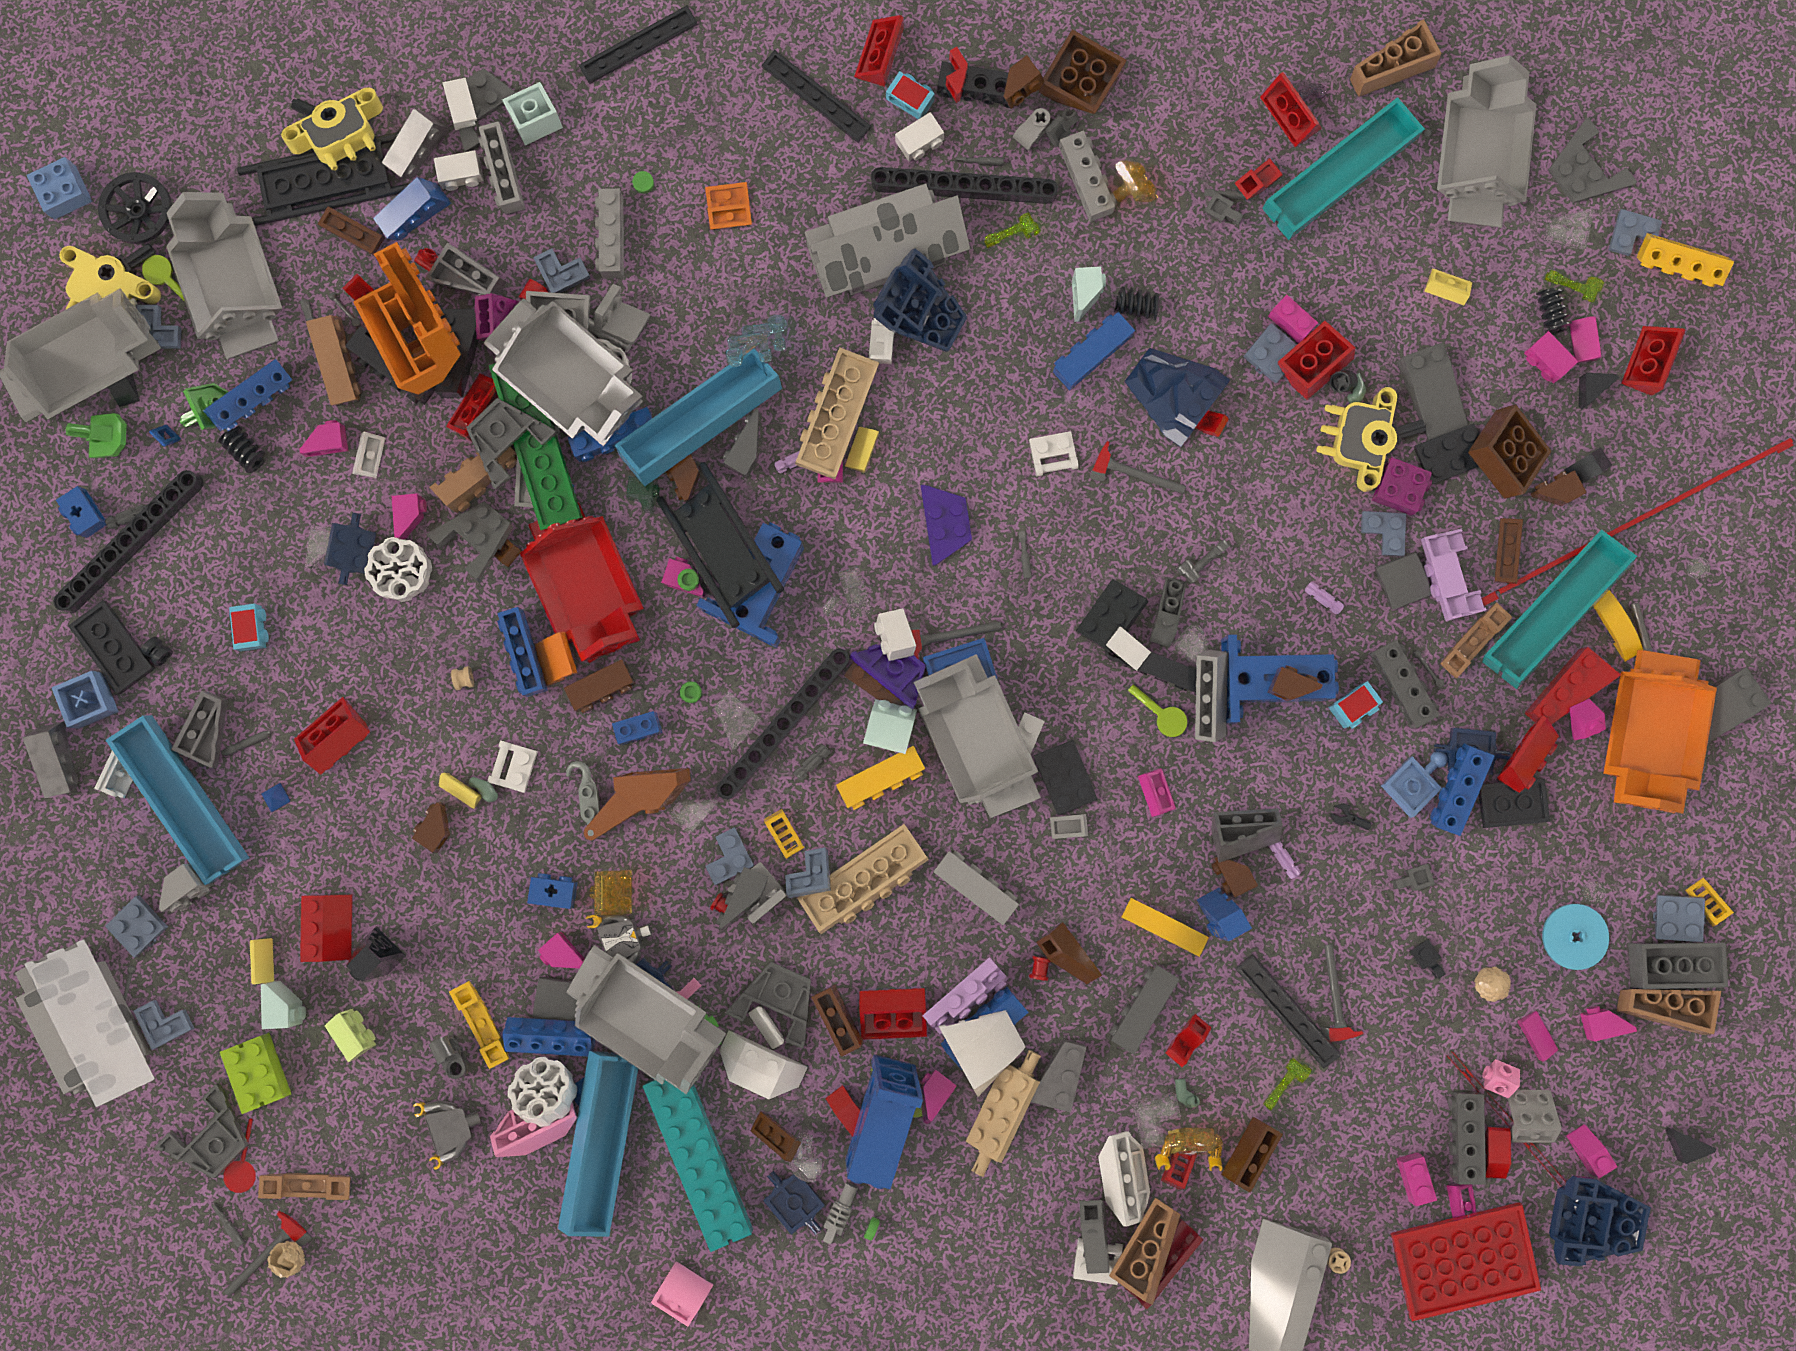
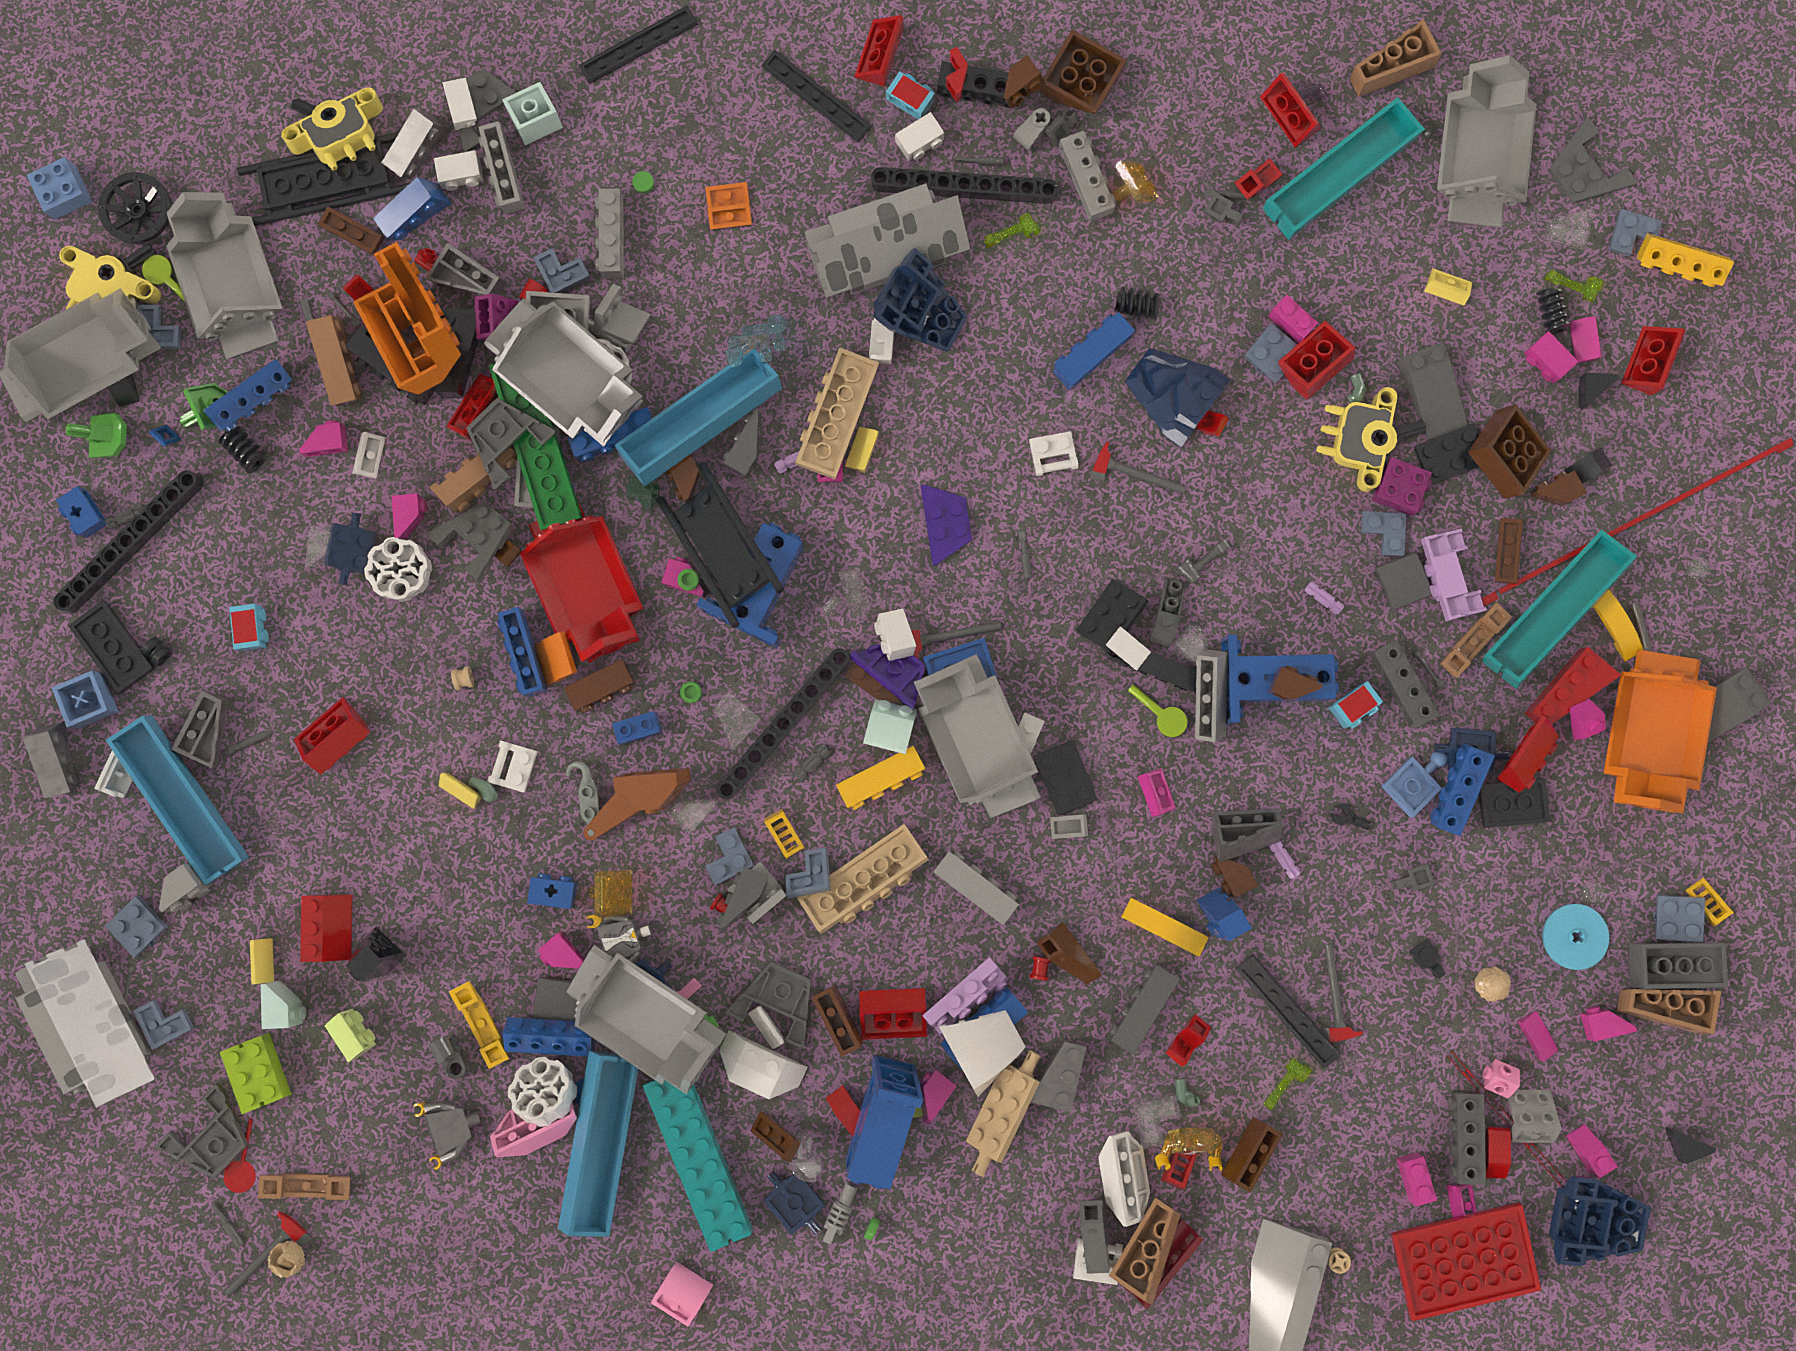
(275, 797): blue slope -> none
(434, 829): reddish brown slope -> none
(1086, 289): light aqua slope -> none
(1339, 383): black wheel -> none

